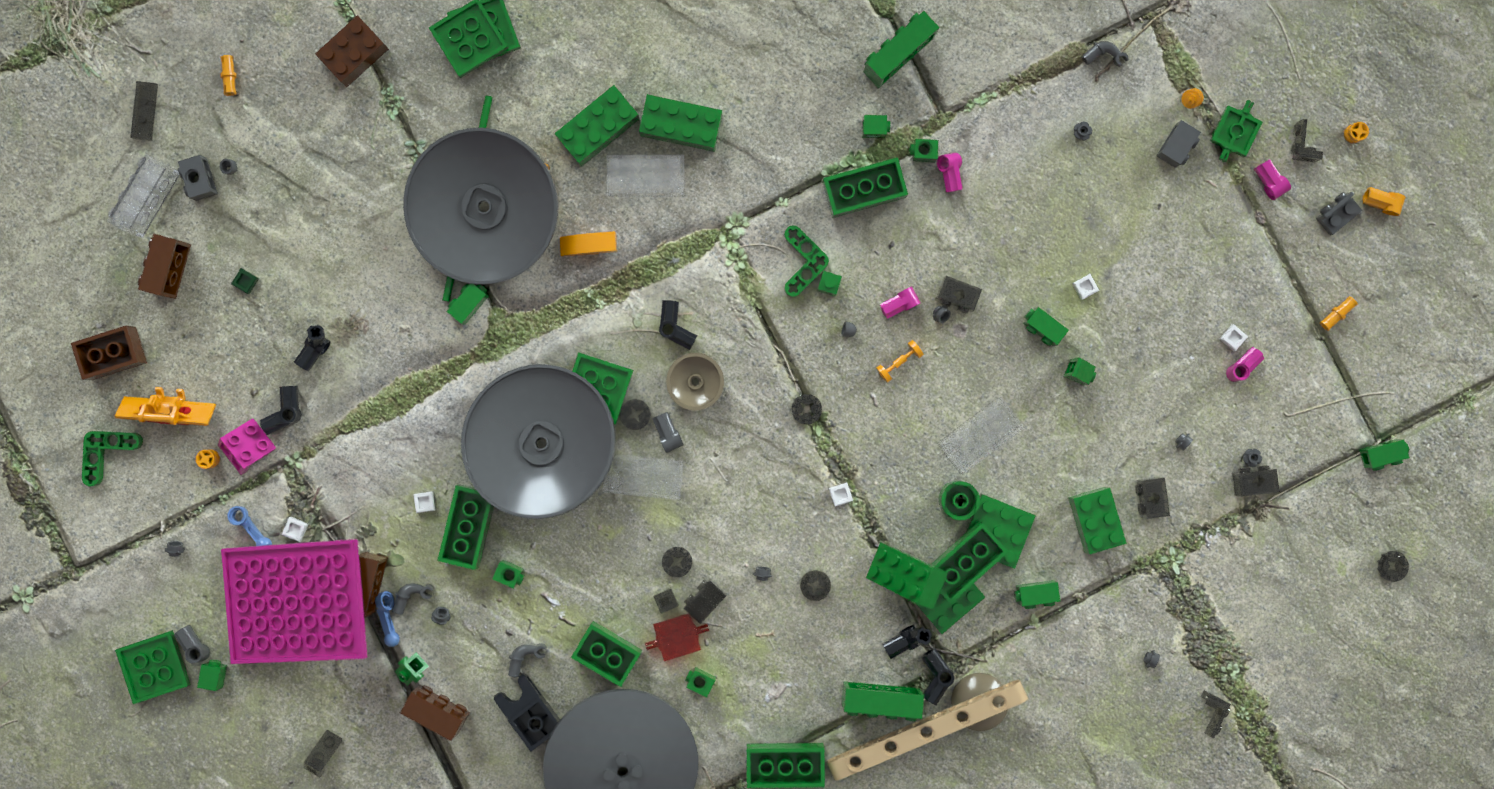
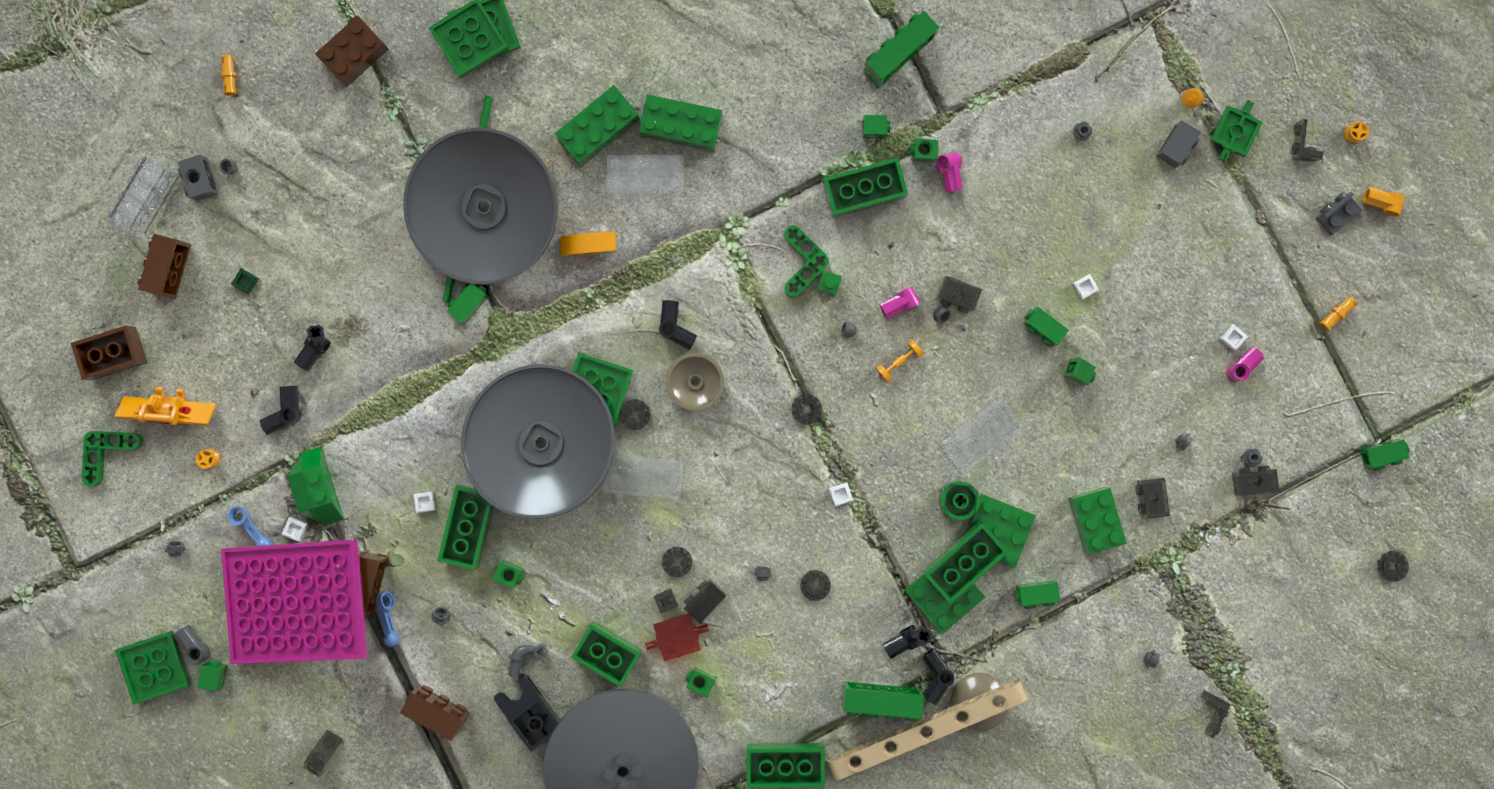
(144, 110): clear smoke tile -> none
(245, 445): dark pink bracket -> none
(314, 488): none -> green wedge
(405, 593): dark grey piece -> none
(411, 669): green brick -> none
(668, 435): dark grey piece -> none
(906, 575): green brick -> none
(1100, 49): dark grey piece -> none
(1274, 183): dark pink piece -> none

